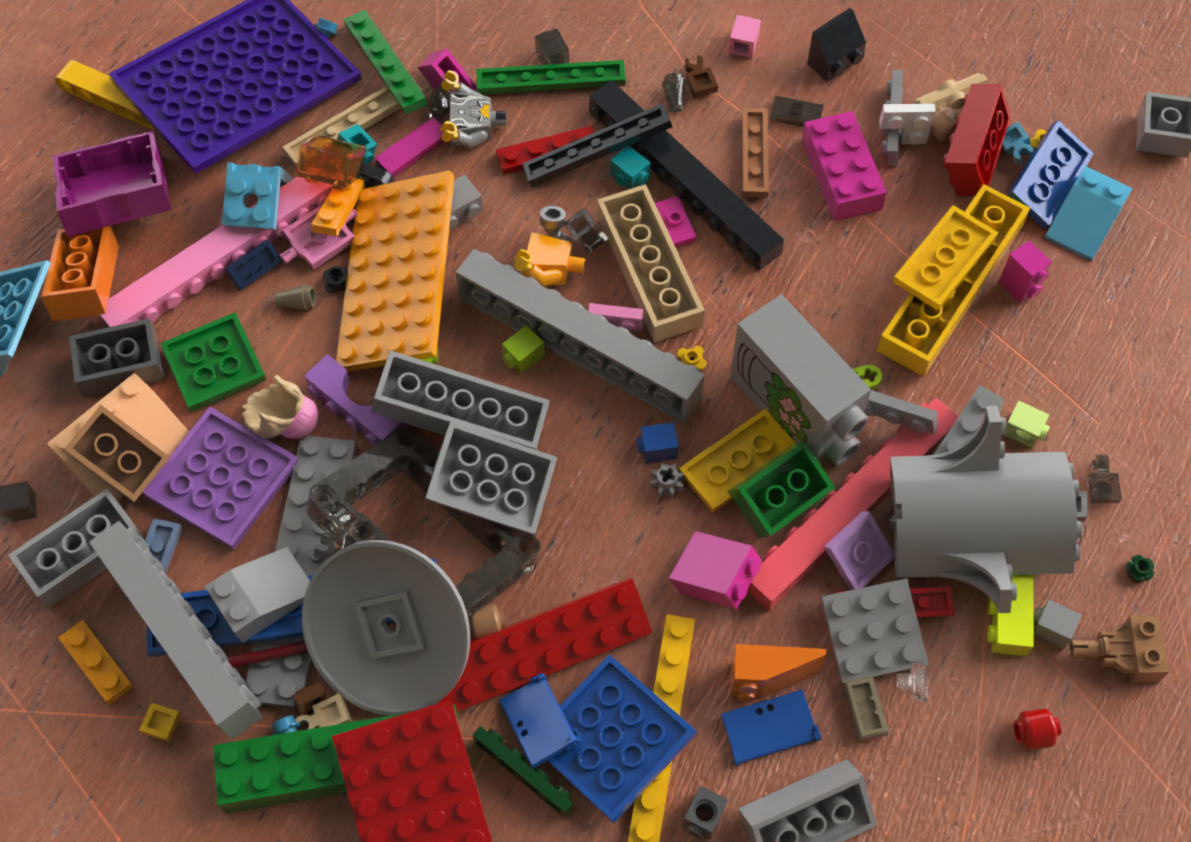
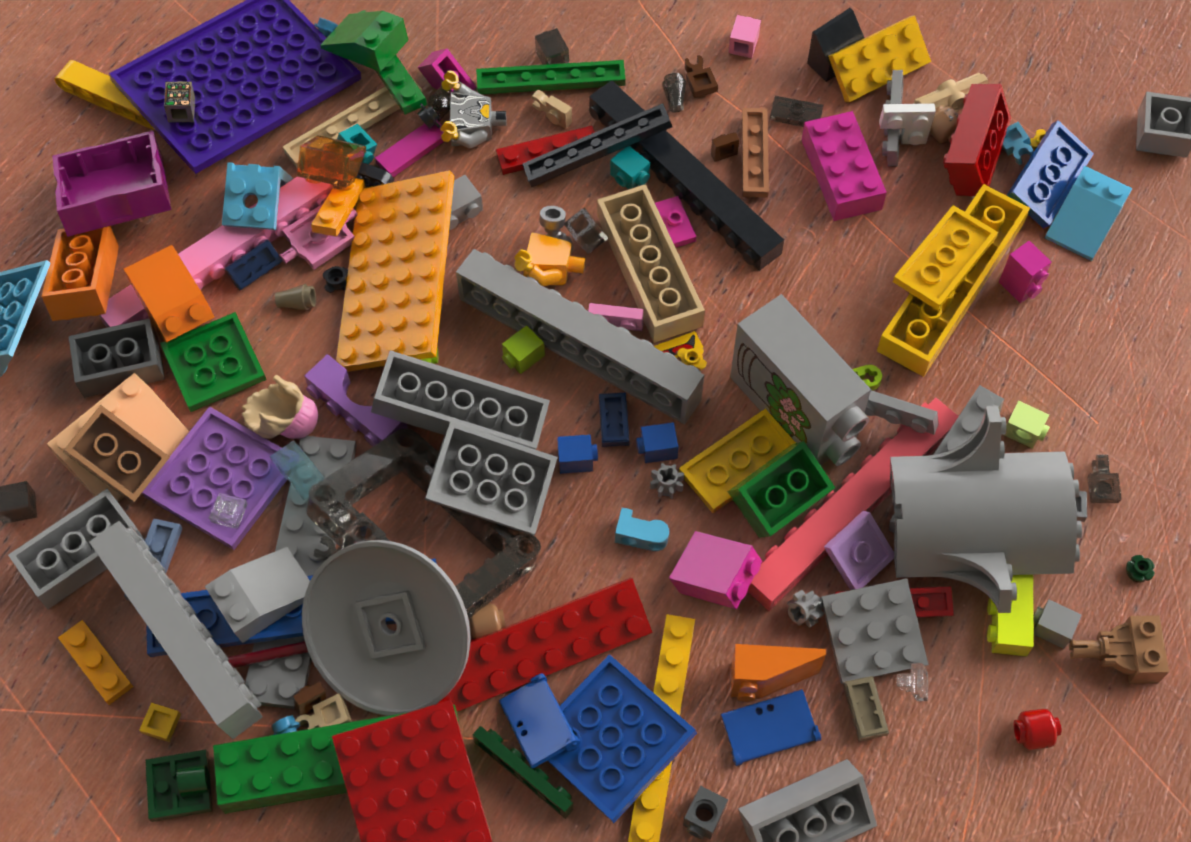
(168, 293): none -> orange slope
(178, 785): none -> dark green plate
(179, 101): none -> brick
(228, 510): none -> clear tile
(297, 468): none -> clear light blue slope
(368, 38): none -> green slope
(428, 116): none -> black plate
(555, 110): none -> tan plate
(576, 454): none -> blue brick
(614, 419): none -> dark blue plate
(641, 533): none -> medium azure leg
(685, 341): none -> yellow sticker
(724, 146): none -> reddish brown plate
(805, 608): none -> light grey gear
(872, 60): none -> yellow plate

